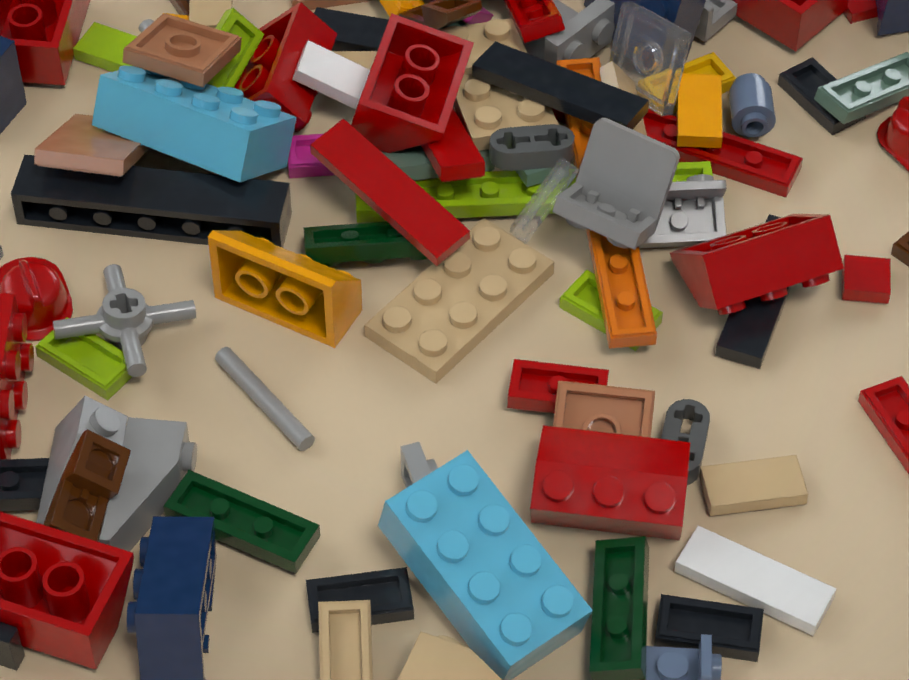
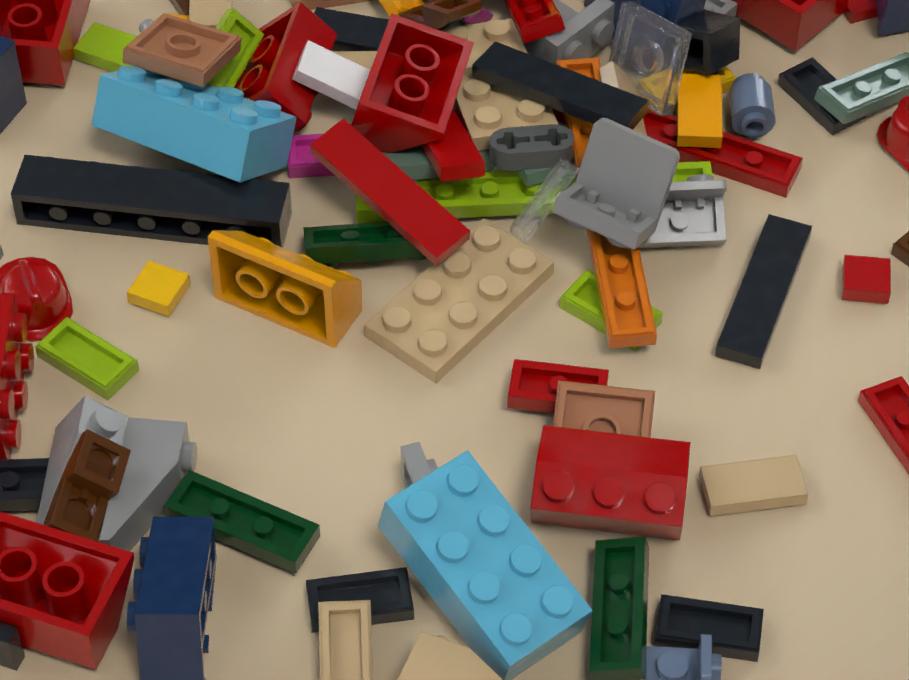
(88, 149): nougat tile -> none
(124, 320): light grey bar -> none
(158, 288): none -> yellow tile
(265, 399): light grey bar -> none
(698, 434): dark grey beam -> none
(713, 41): none -> black brick
(755, 580): white tile -> none
(760, 261): red slope -> none

